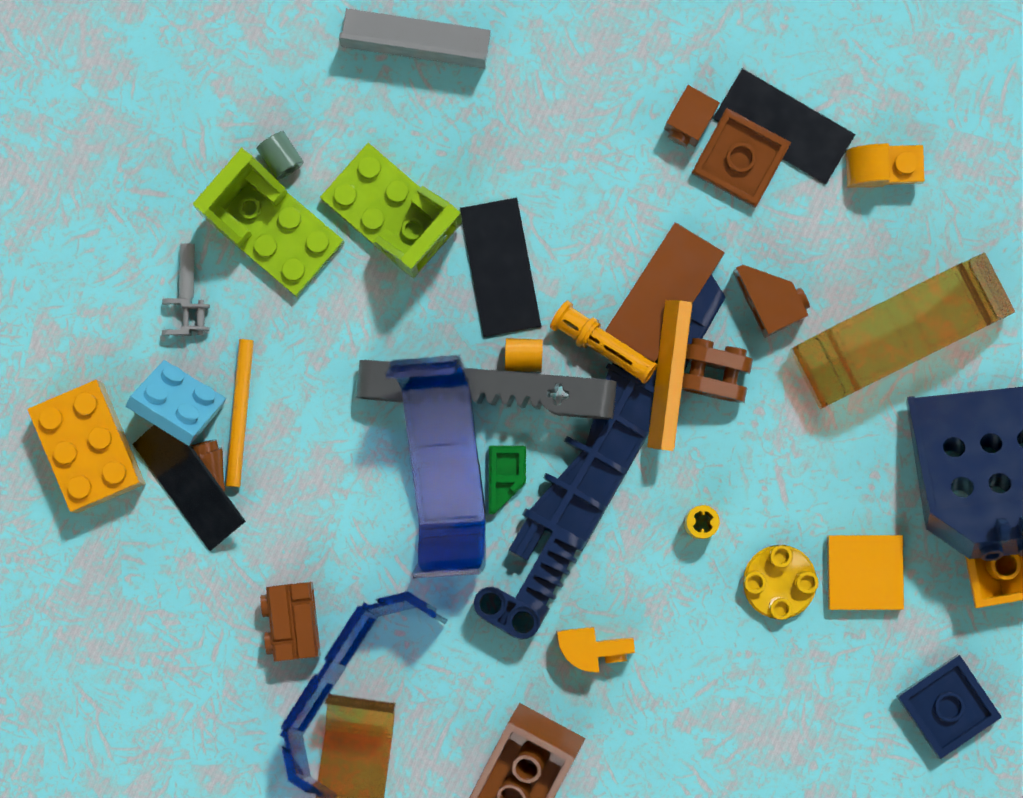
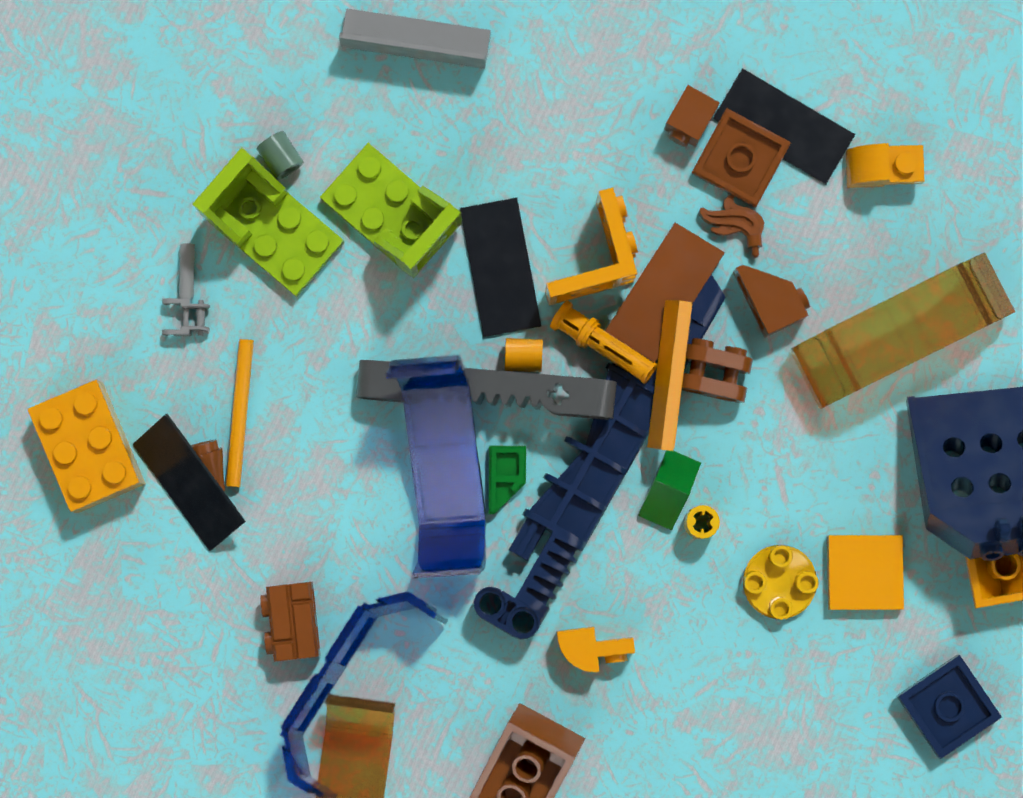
(176, 402): medium azure plate -> none
(621, 248): none -> light orange bracket
(669, 489): none -> green slope
(735, 220): none -> dark orange piece

